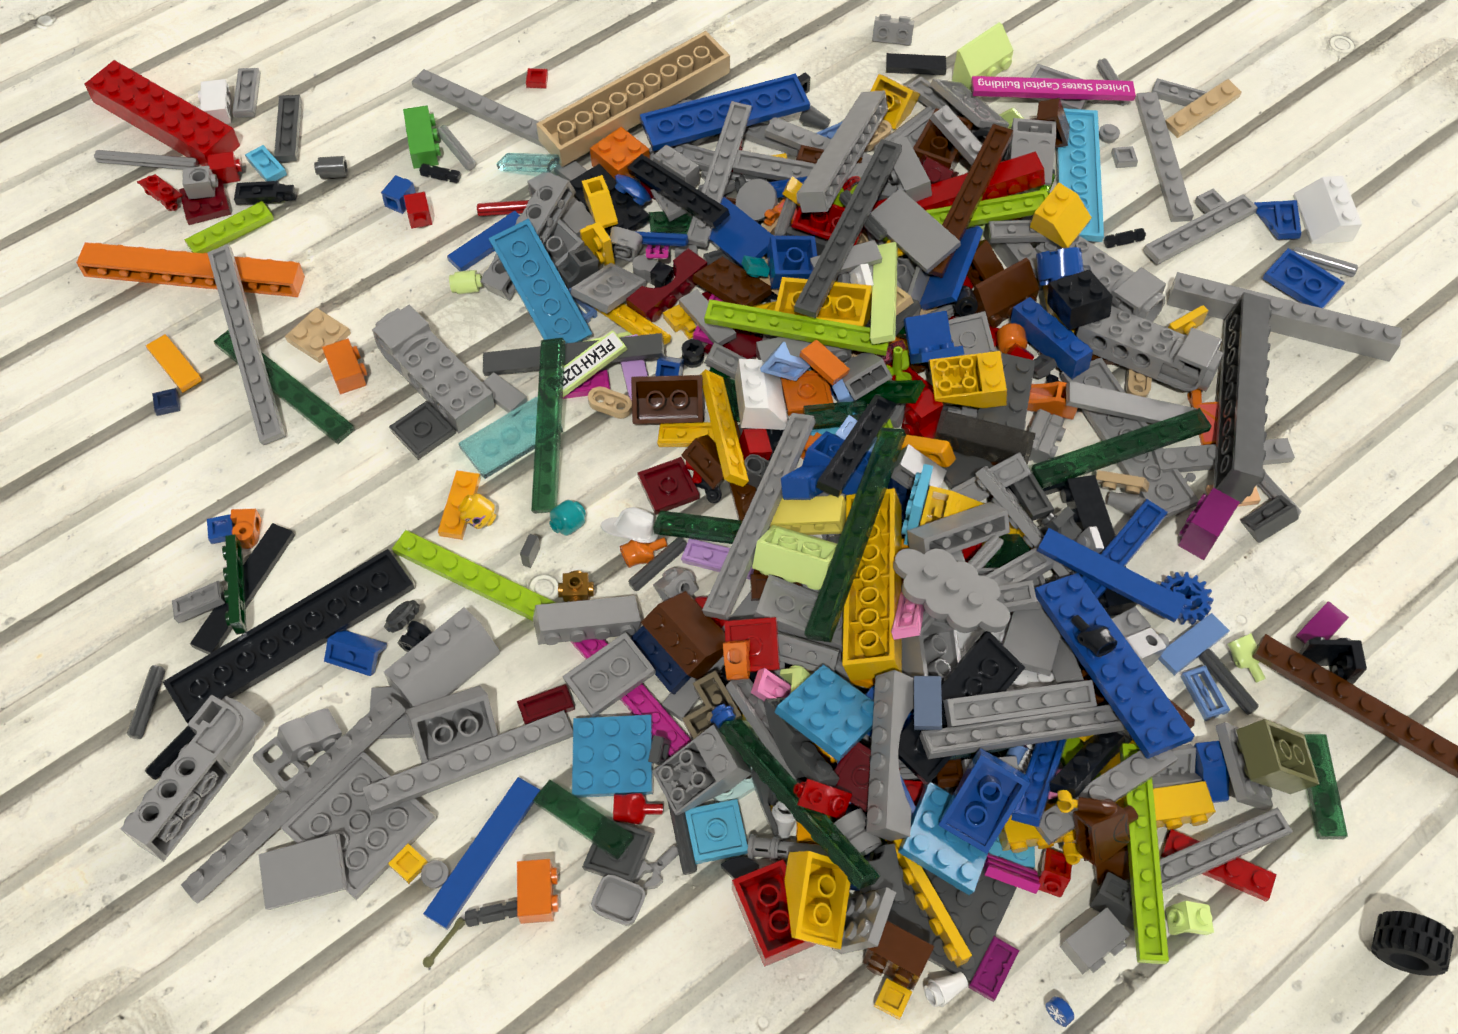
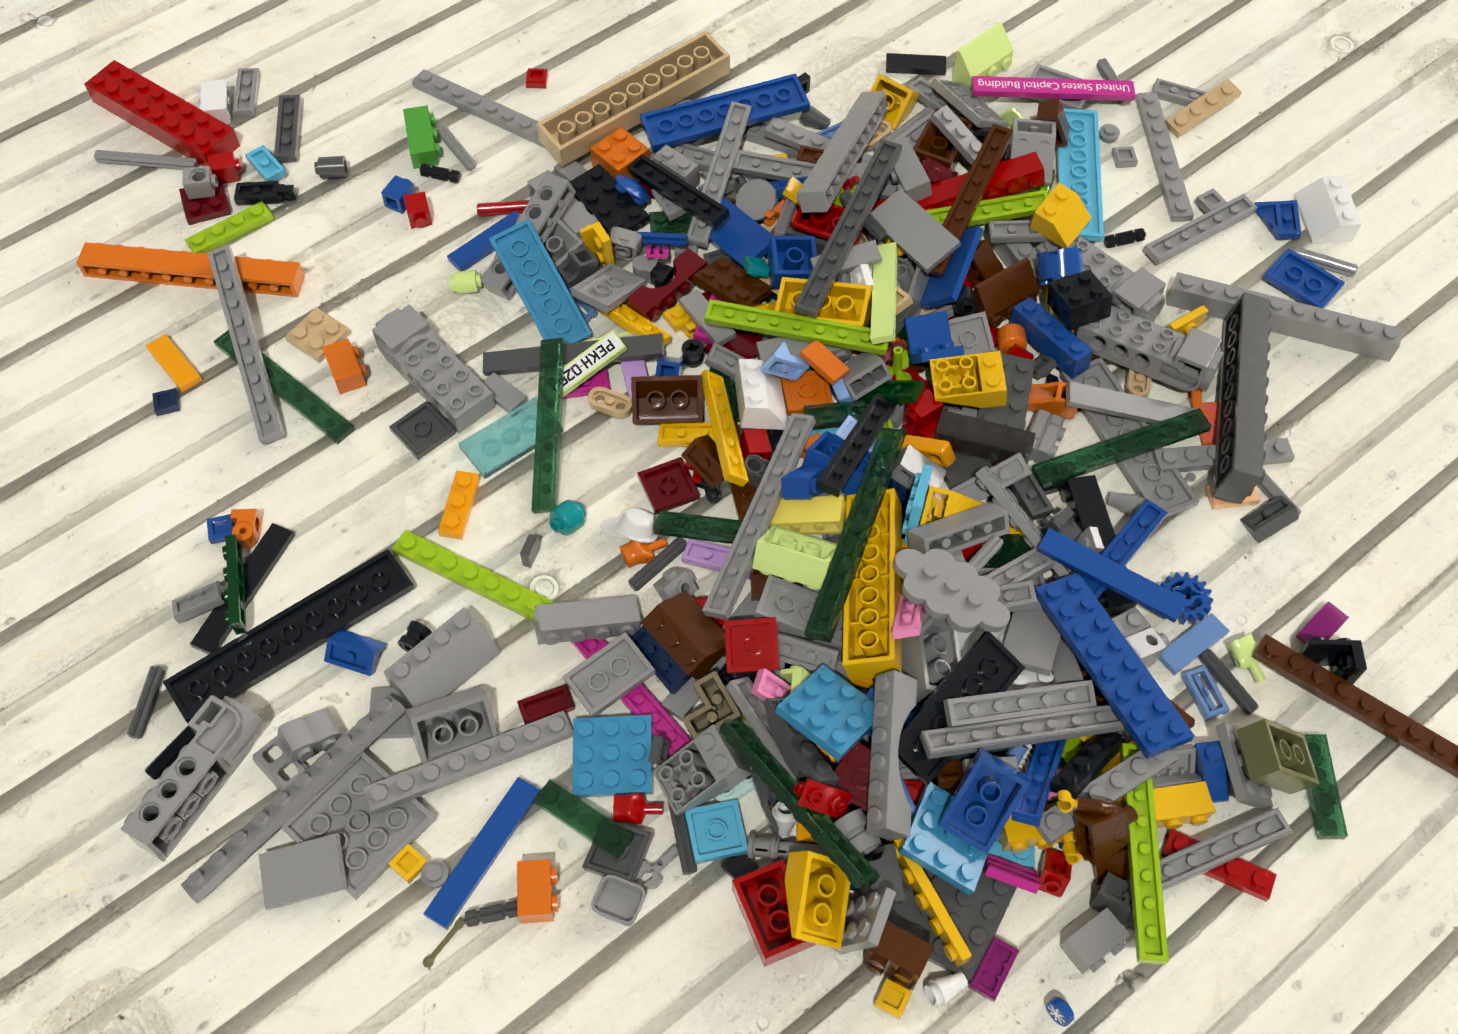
(161, 191): red hinge -> none
(401, 616): dark grey gear -> none
(477, 511): yellow head -> none
(528, 162): clear light blue tile -> none
(575, 587): pearl gold brick -> none
(599, 201): yellow slope -> none
(722, 714): blue plate -> none
(737, 659): orange leg -> none
(893, 30): light grey bracket -> none
(927, 703): sand blue tile -> none
(1095, 638): black piece -> none
(1130, 483): tan plate -> none
(1189, 918): yellowish green bracket -> none
(1207, 522): magenta brick -> none
(1412, 943): black tyre -> none

